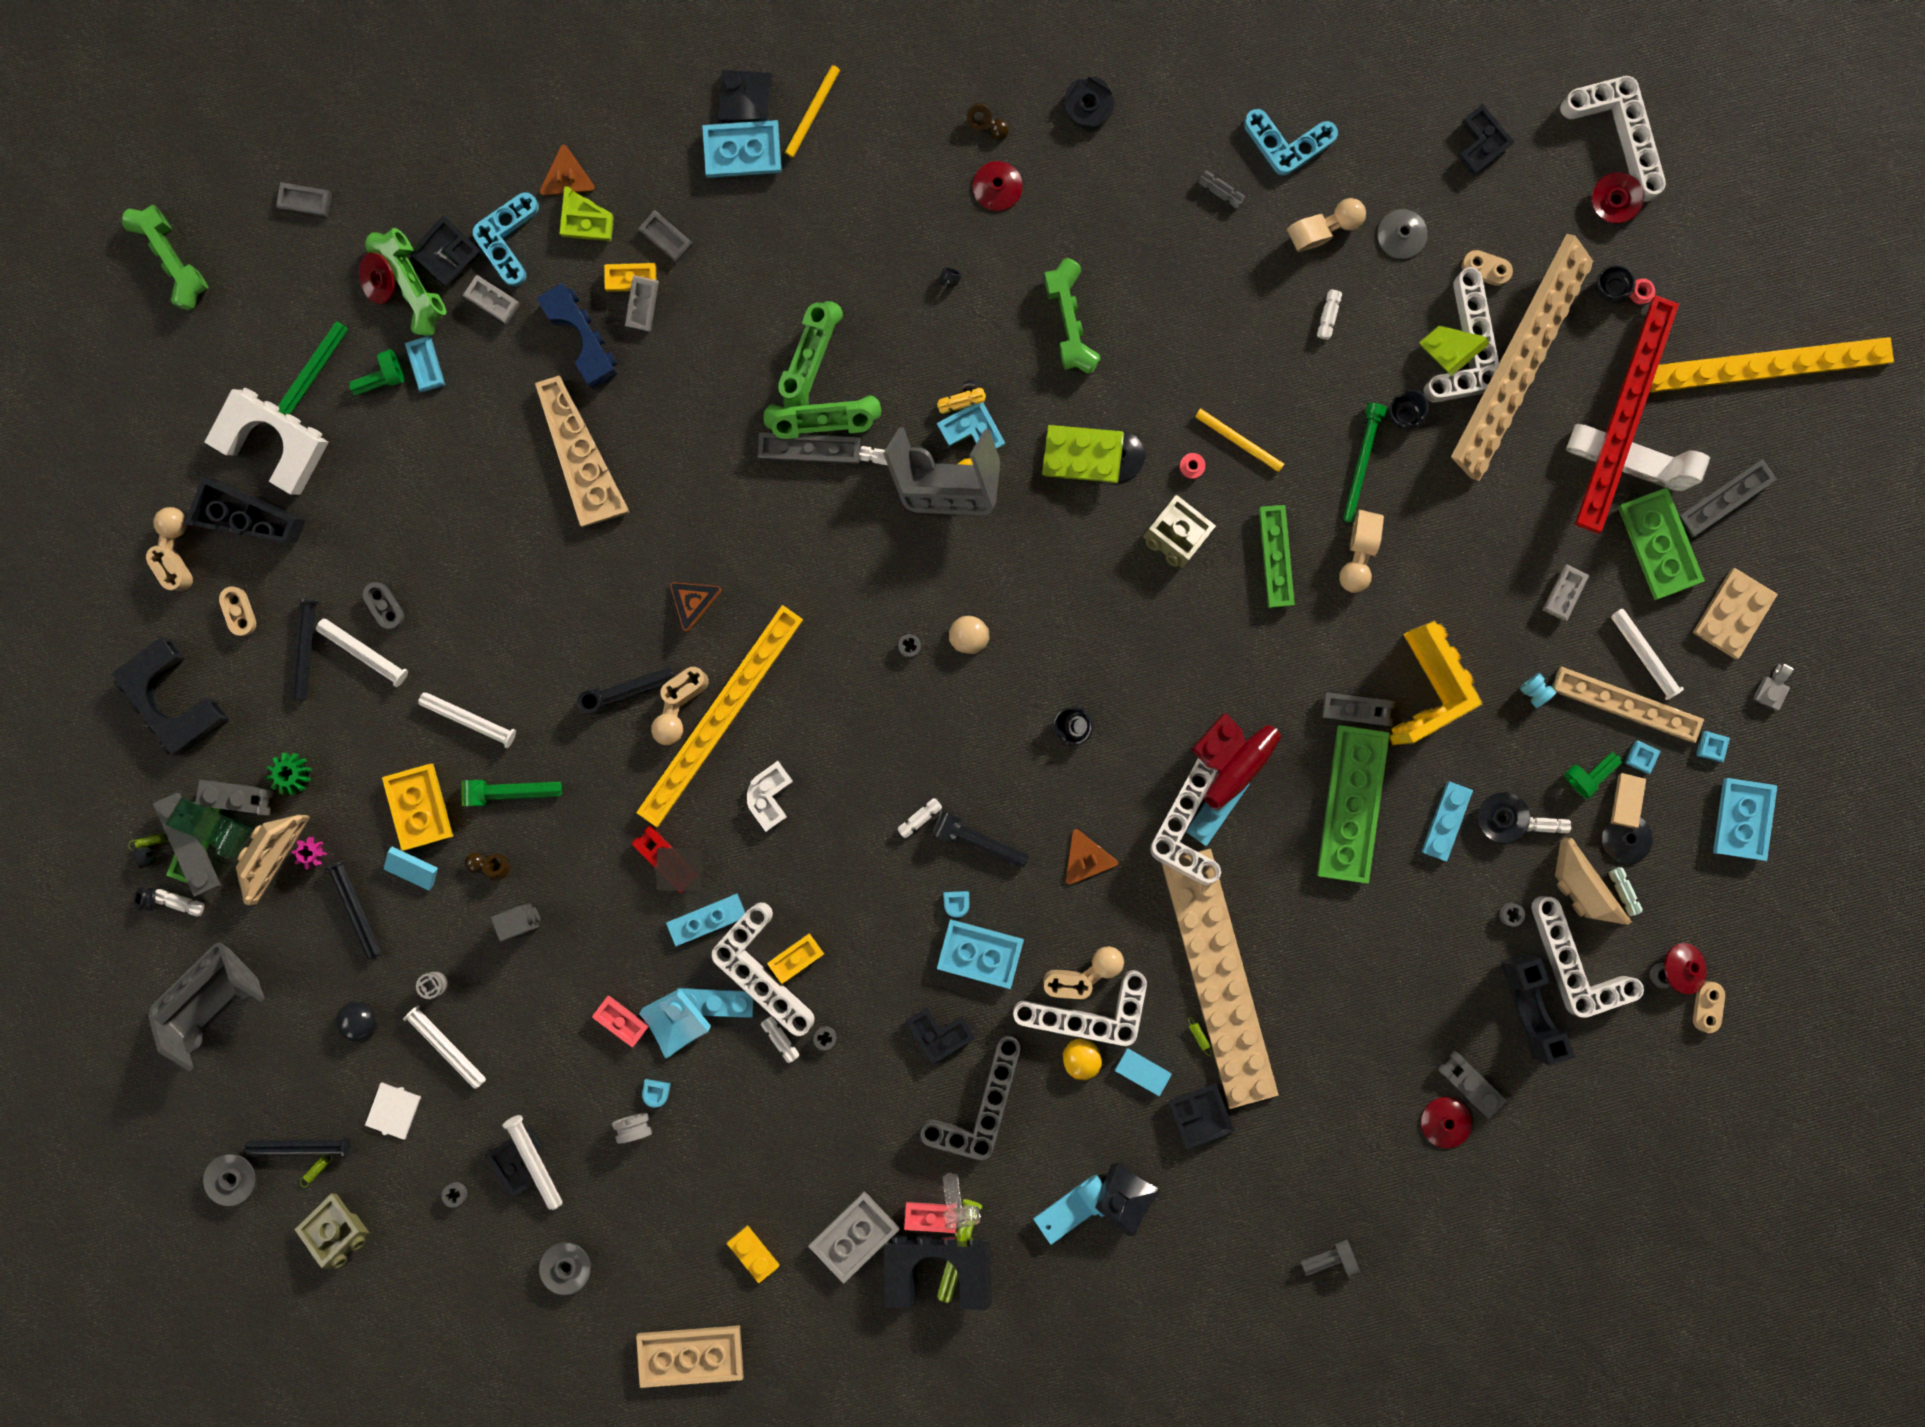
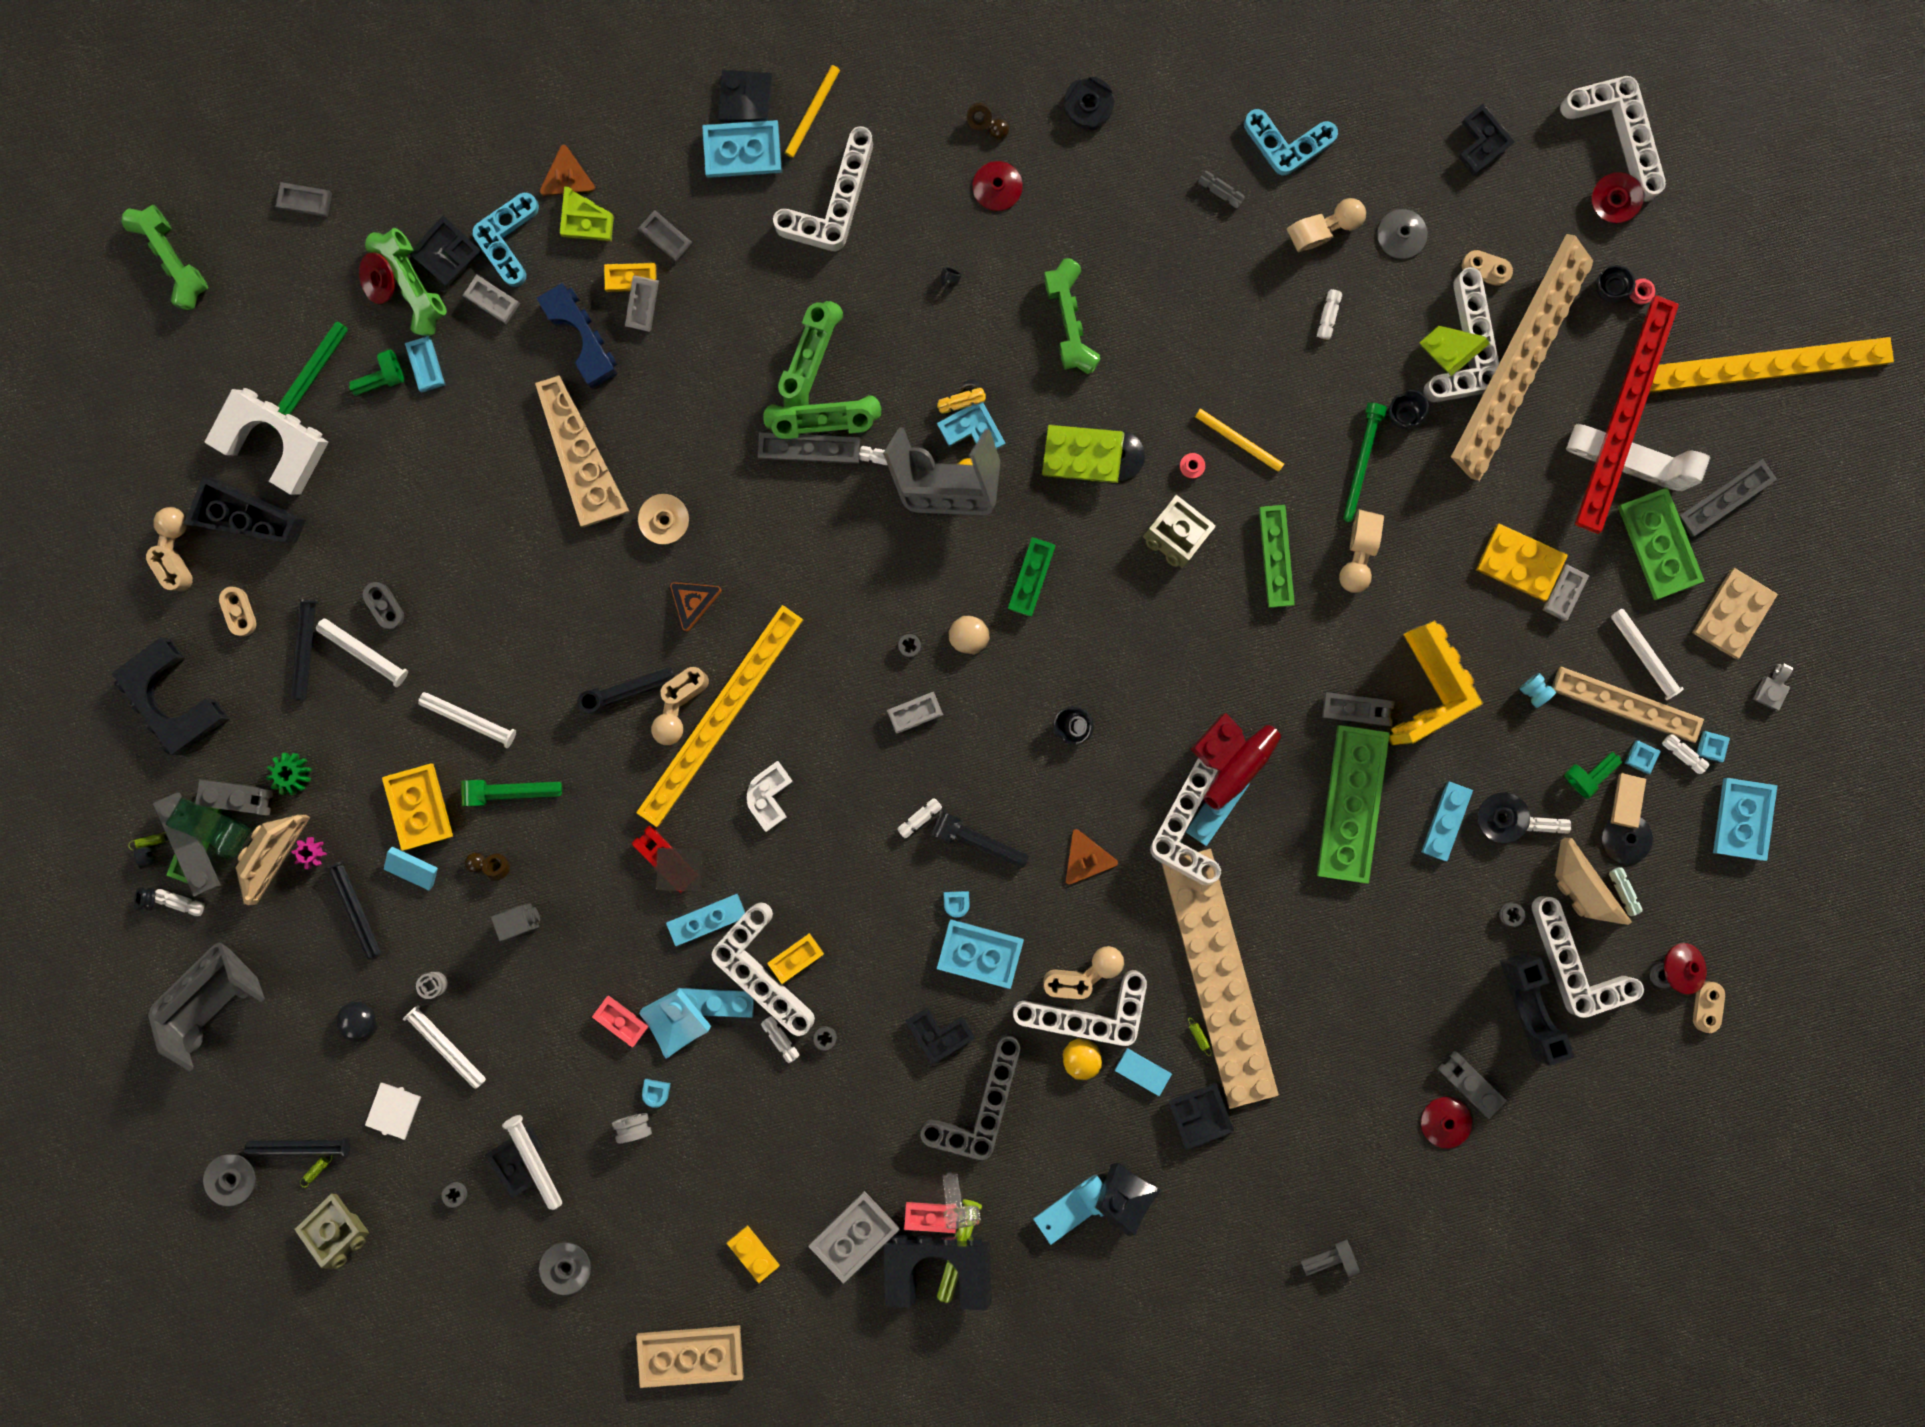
(652, 512): none -> tan dish
(838, 200): none -> white beam
(914, 712): none -> light grey plate
(1031, 577): none -> green plate
(1521, 562): none -> yellow plate
(1685, 754): none -> white axle

